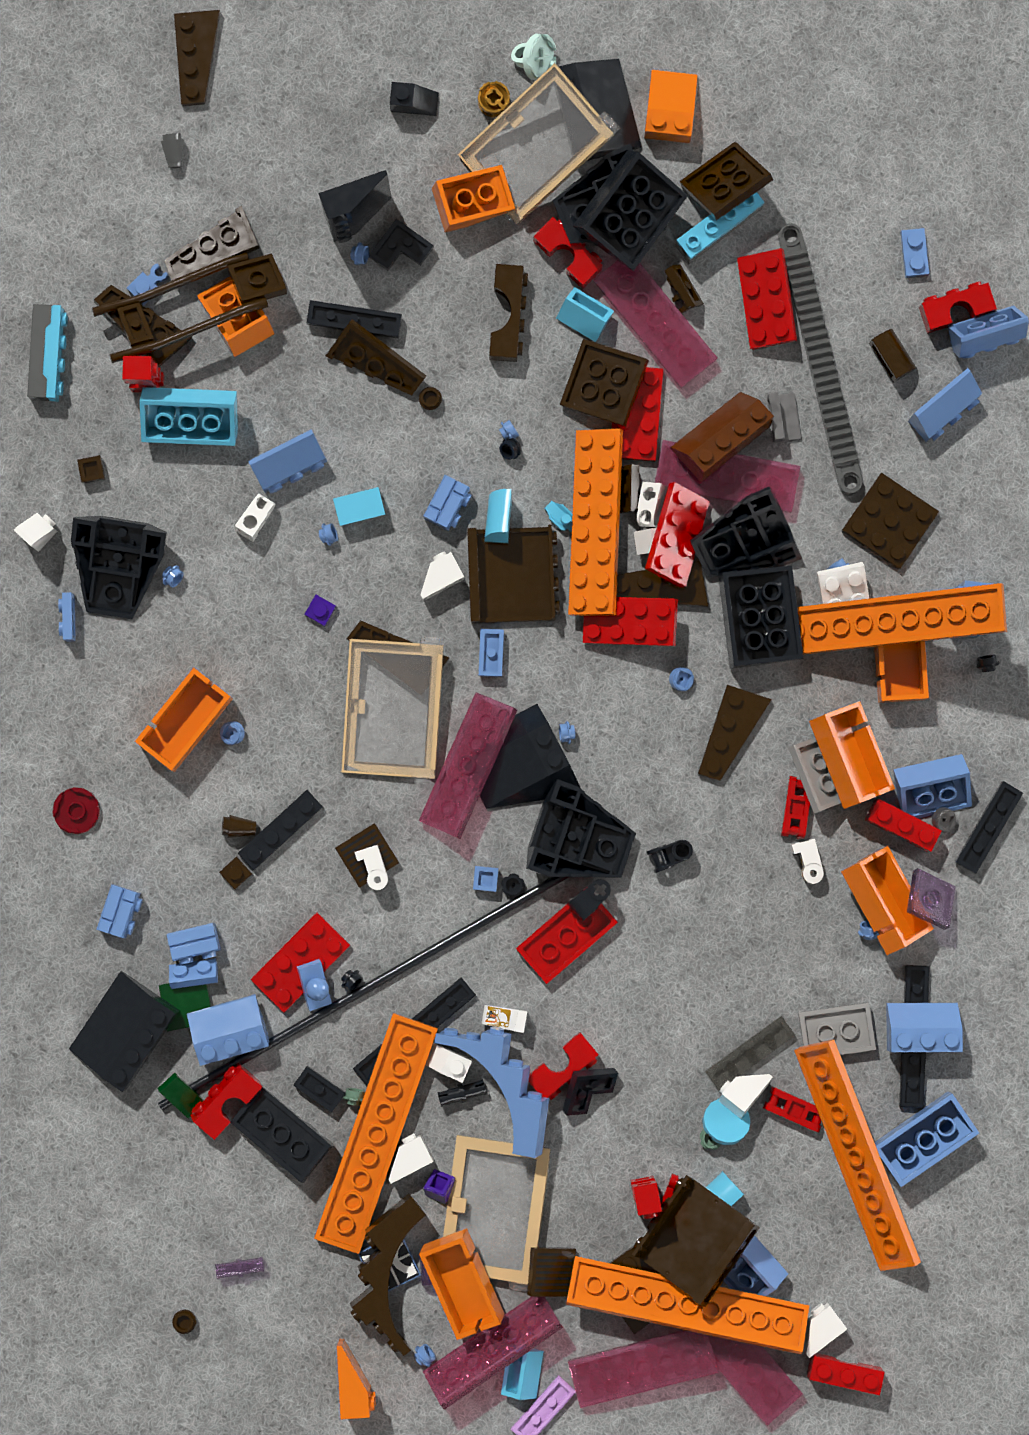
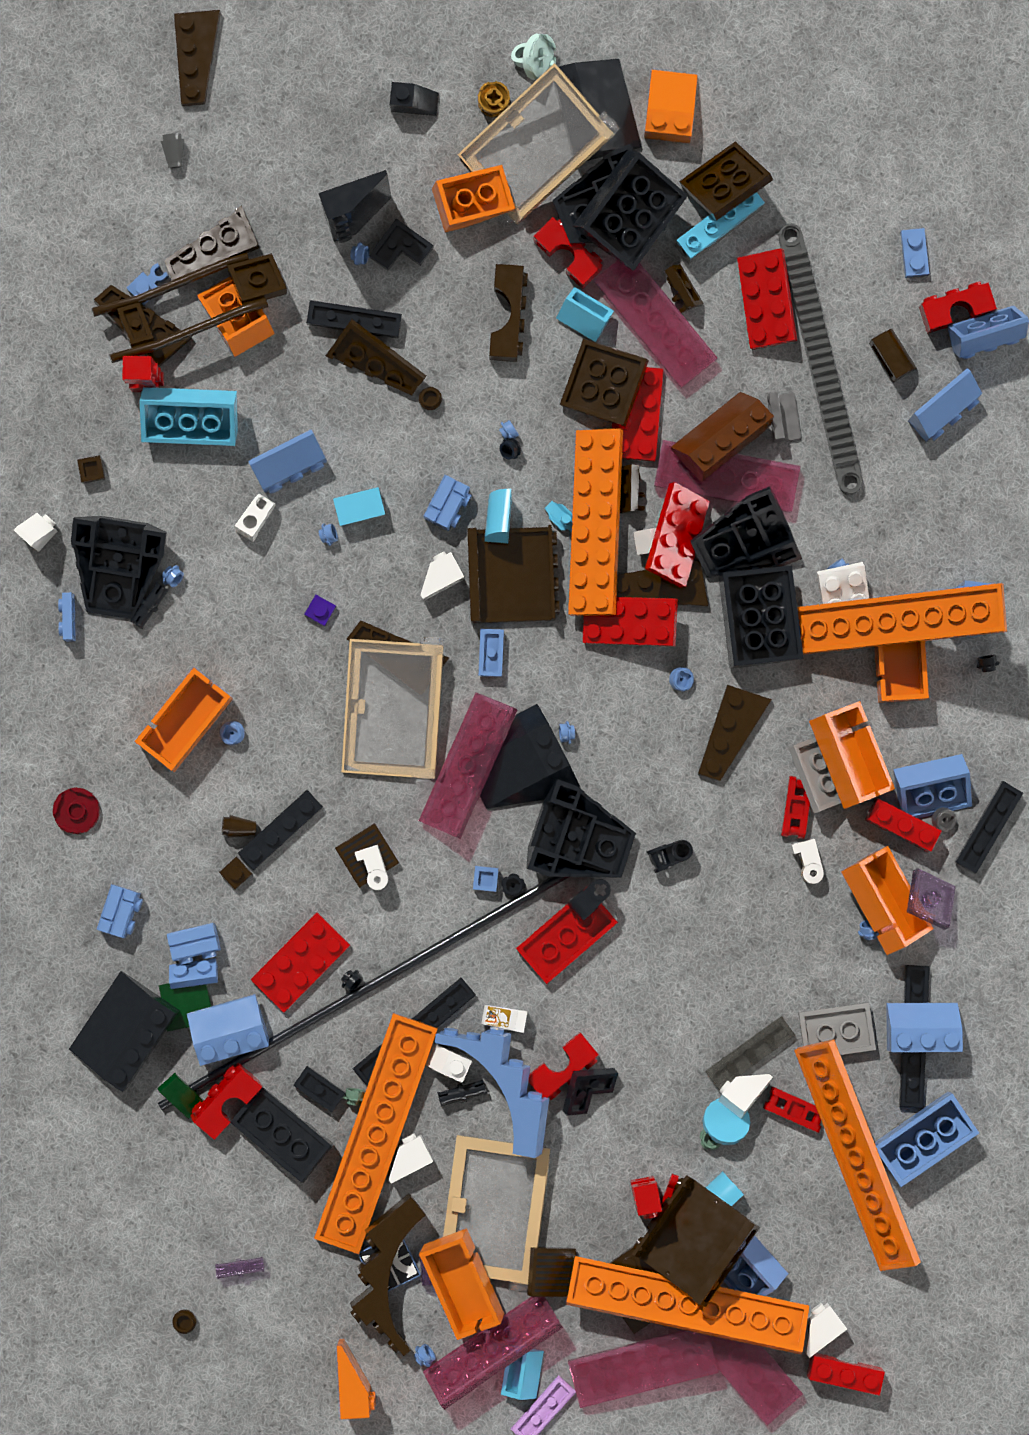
(46, 352): piece -> none
(149, 605): none -> black pin
(314, 985): medium blue tile -> none
(439, 1186): dark purple slope -> none
(650, 503): white leg -> none
(890, 521): dark brown plate -> none

